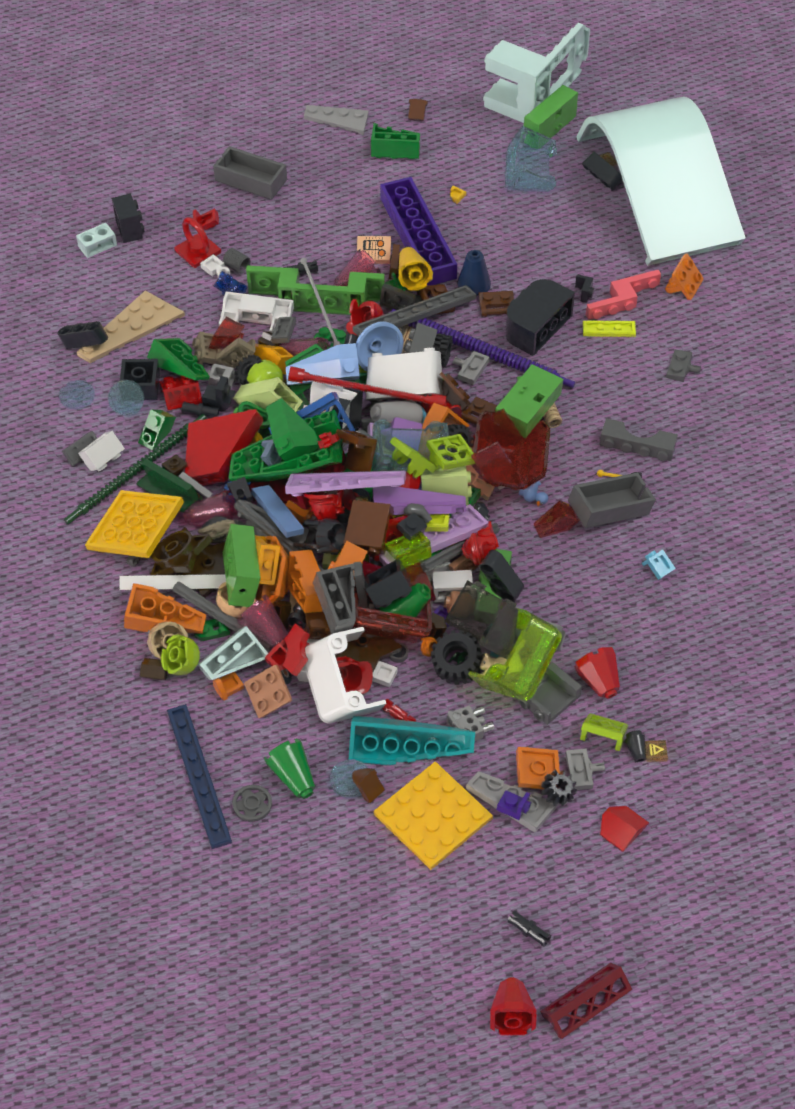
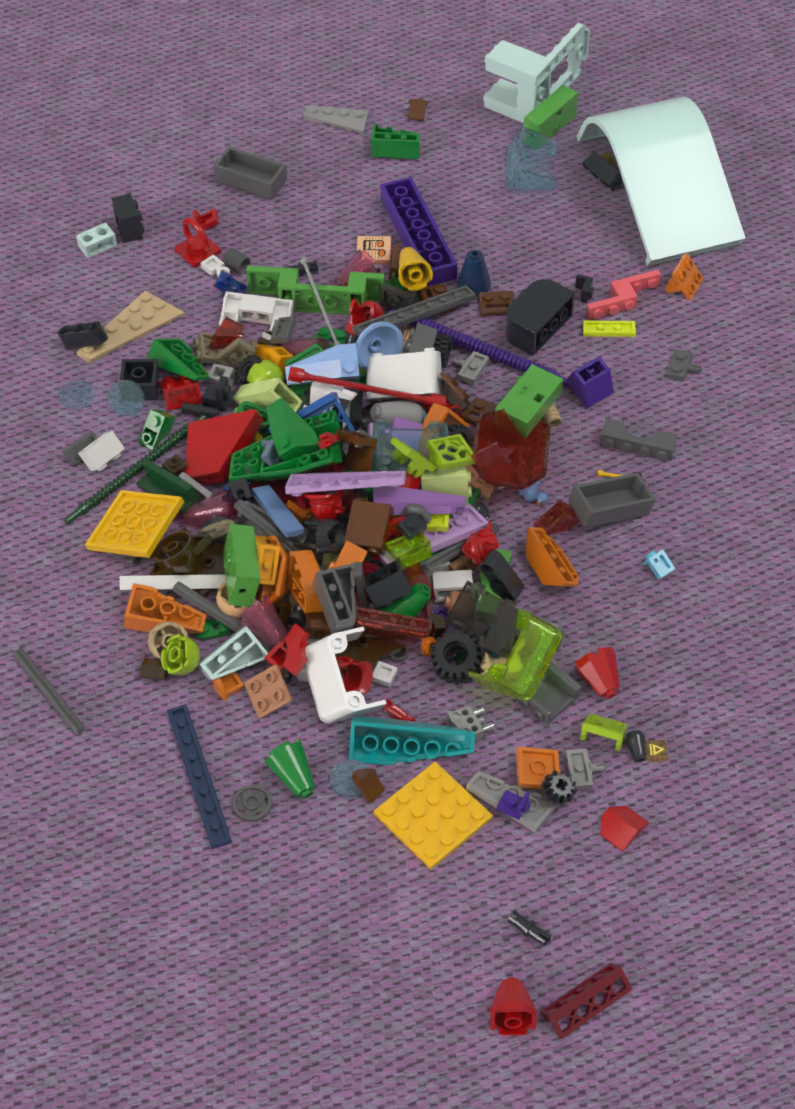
(49, 691): none -> dark grey axle
(457, 194): yellow tile -> none
(549, 560): none -> orange wedge
(591, 382): none -> dark purple slope

